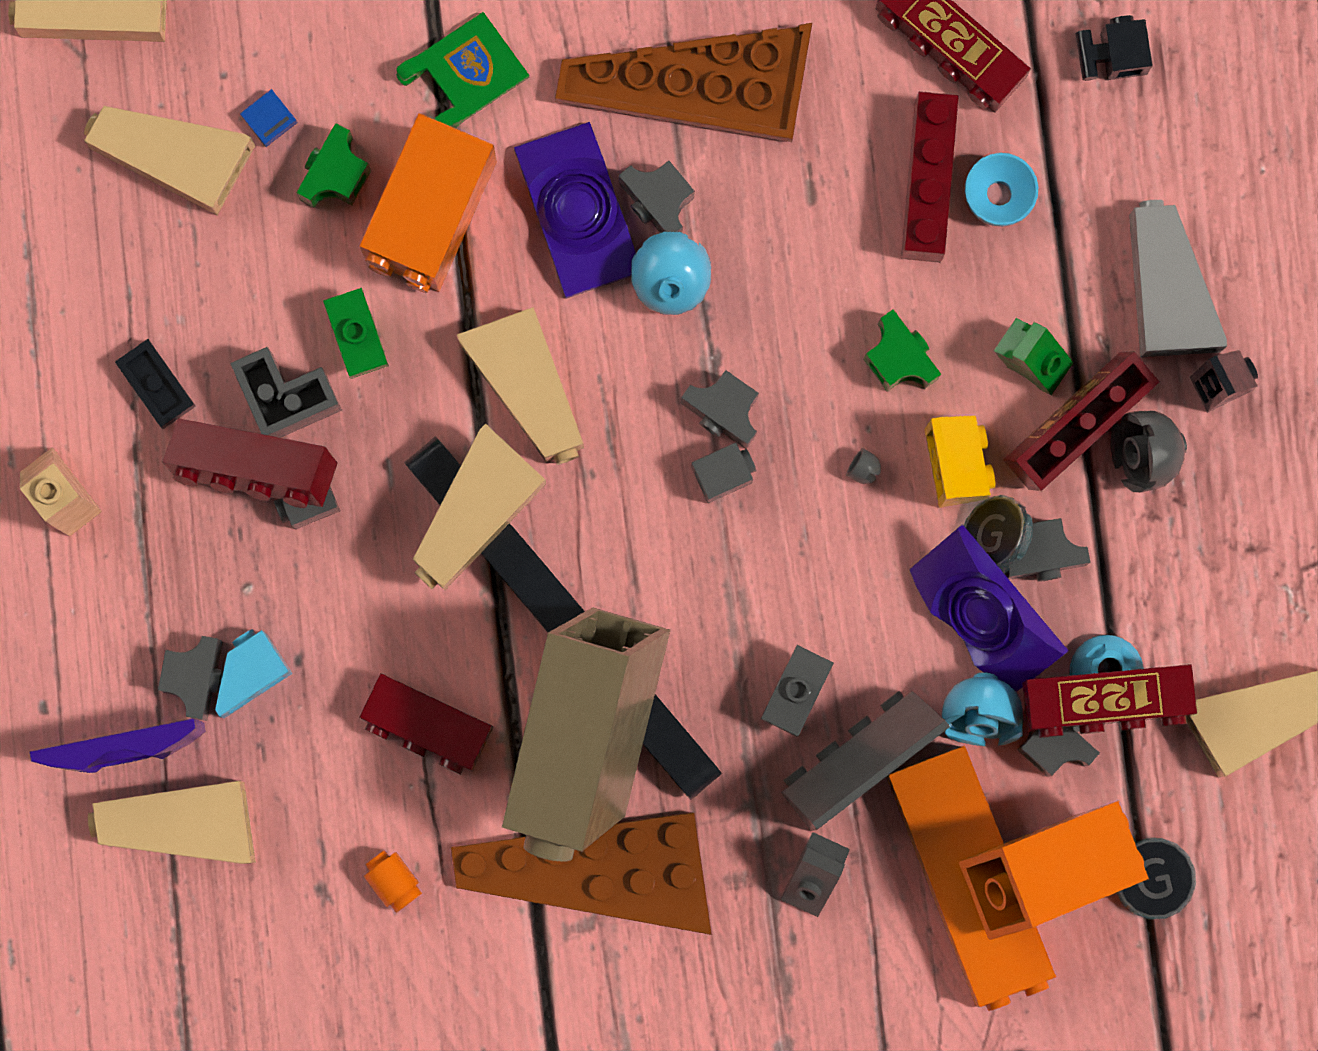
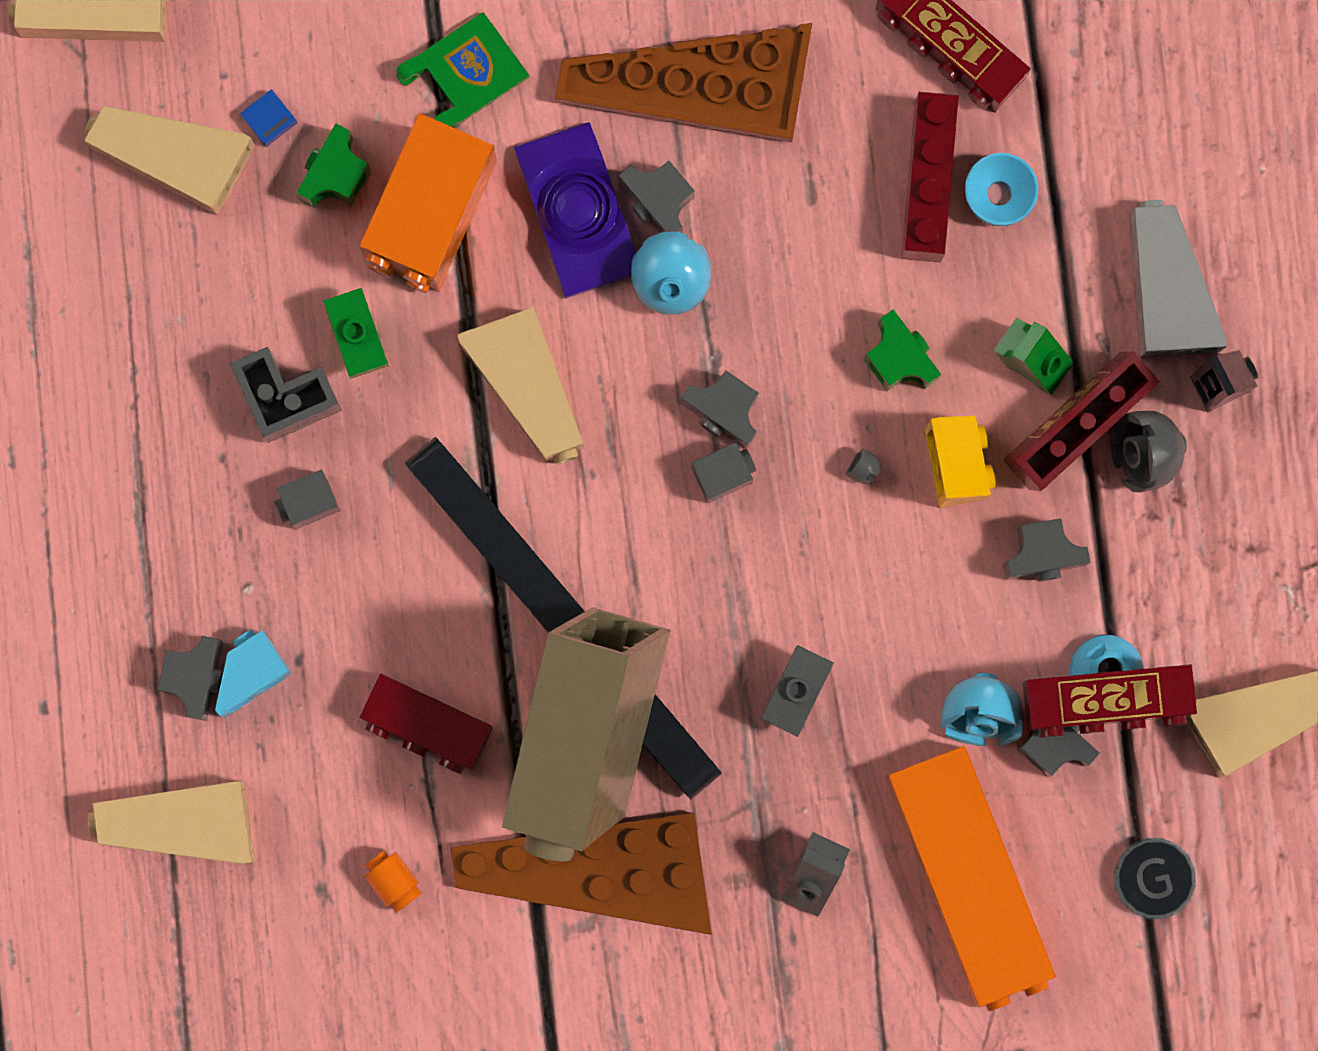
(57, 493): tan slope -> none
(121, 748): dark purple slope -> none
(155, 384): black plate -> none
(249, 463): dark red brick -> none
(479, 504): tan slope -> none
(863, 760): dark grey slope -> none
(985, 610): dark purple slope -> none
(1001, 529): tile -> none
(1053, 870): orange brick -> none
(1123, 50): black brick -> none

